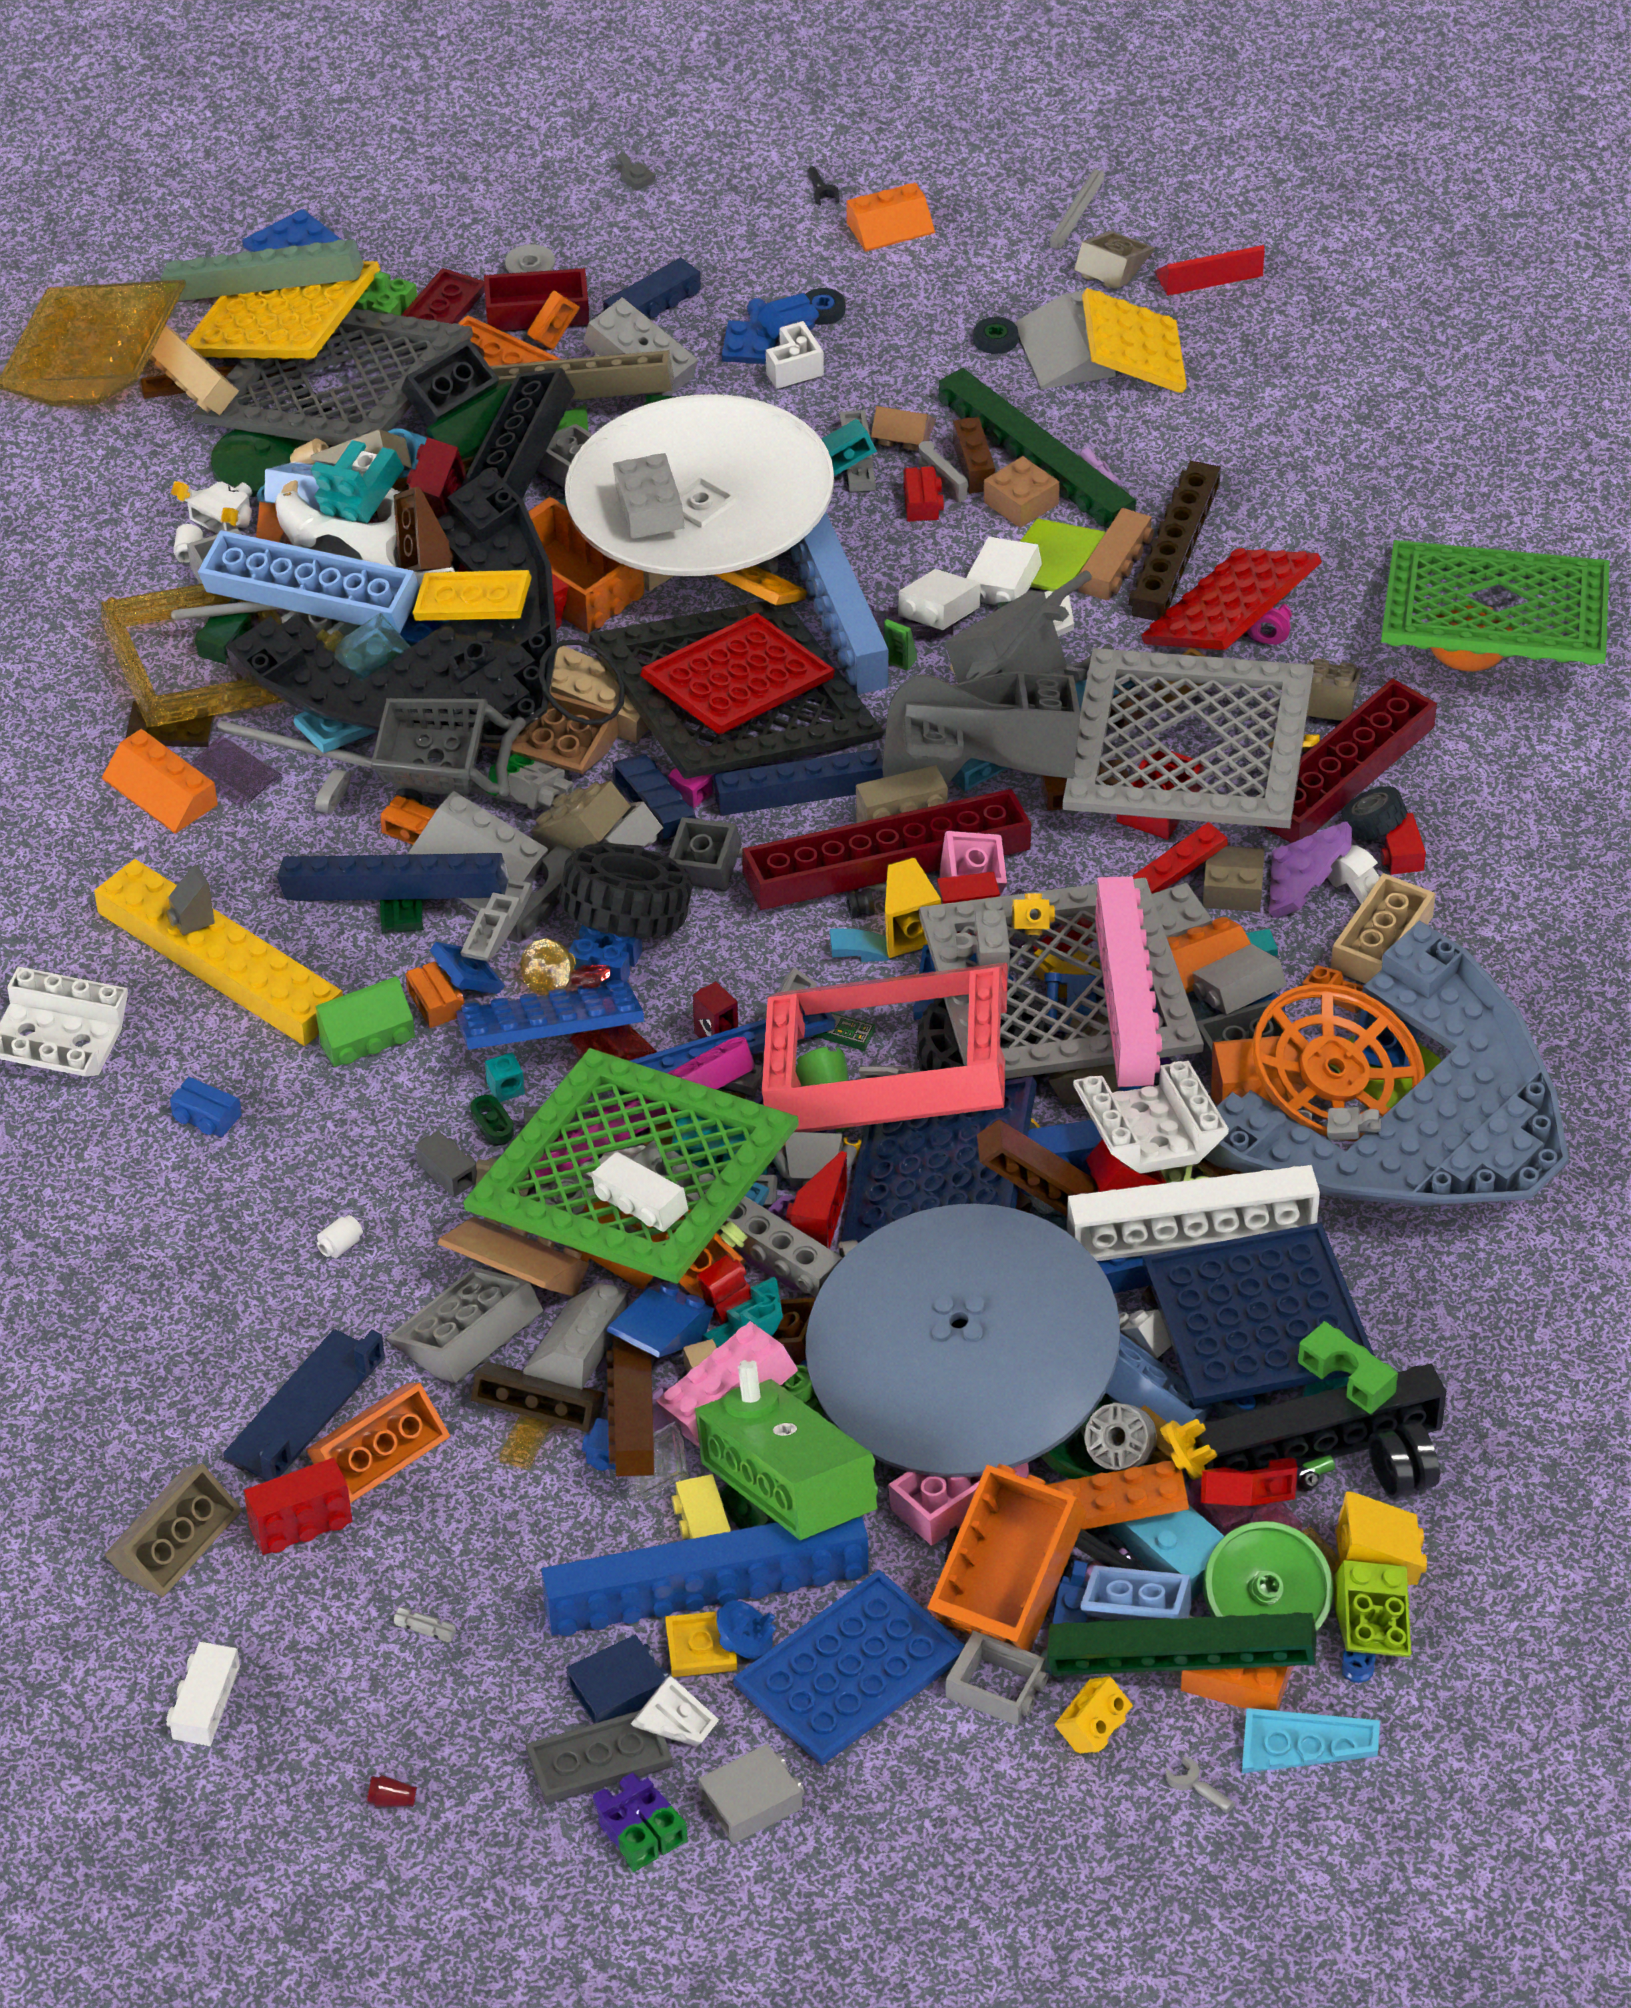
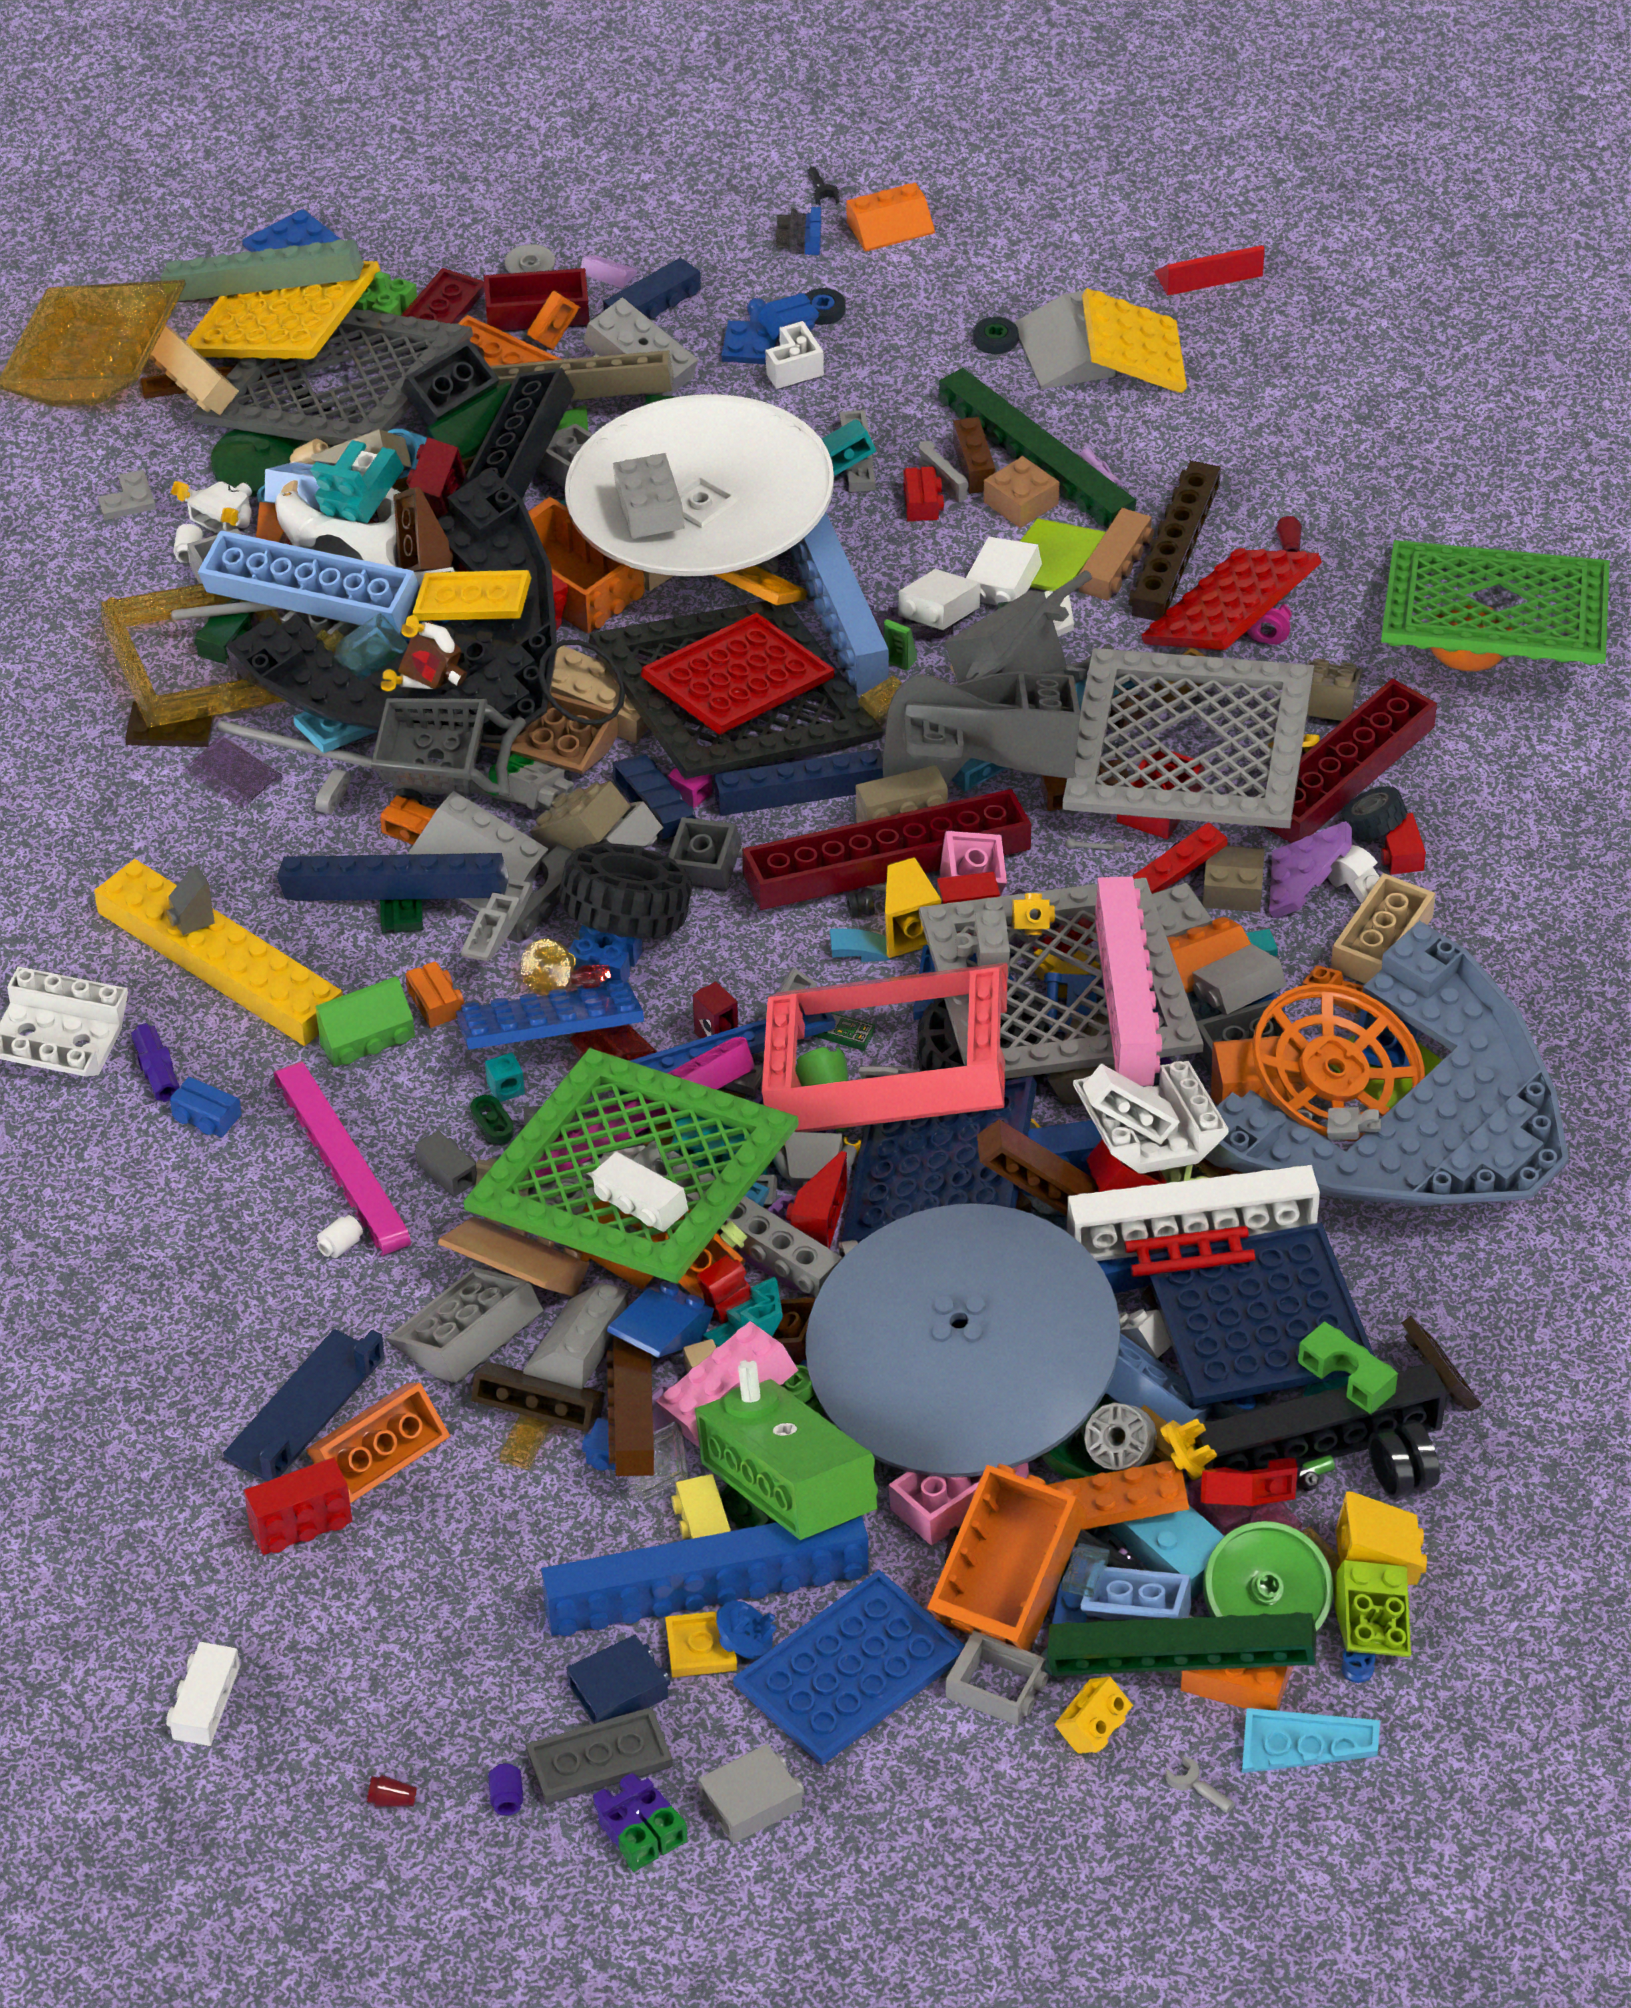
(133, 499): none -> light grey plate
(155, 1061): none -> dark purple piece
(160, 781): orange slope -> none
(174, 1530): dark tan slope -> none
(343, 1157): none -> dark pink beam
(425, 1624): light grey axle -> none
(428, 658): none -> torso
(465, 971): blue plate -> none
(505, 1789): none -> dark purple brick
(608, 271): none -> lavender slope
(636, 175): dark grey plate -> none
(676, 1715): white wing -> none
(800, 232): none -> clear smoke hips
(877, 699): none -> clear yellow plate
(901, 427): medium nougat slope -> none
(1076, 209): light grey axle -> none
(1085, 1570): none -> clear light blue tile
(1111, 258): dark tan slope -> none
(1117, 847): none -> light grey hinge
(1131, 1104): none -> white brick
(1177, 1263): none -> red bar
(1289, 533): none -> dark red cone
(1432, 1353): none -> dark brown plate

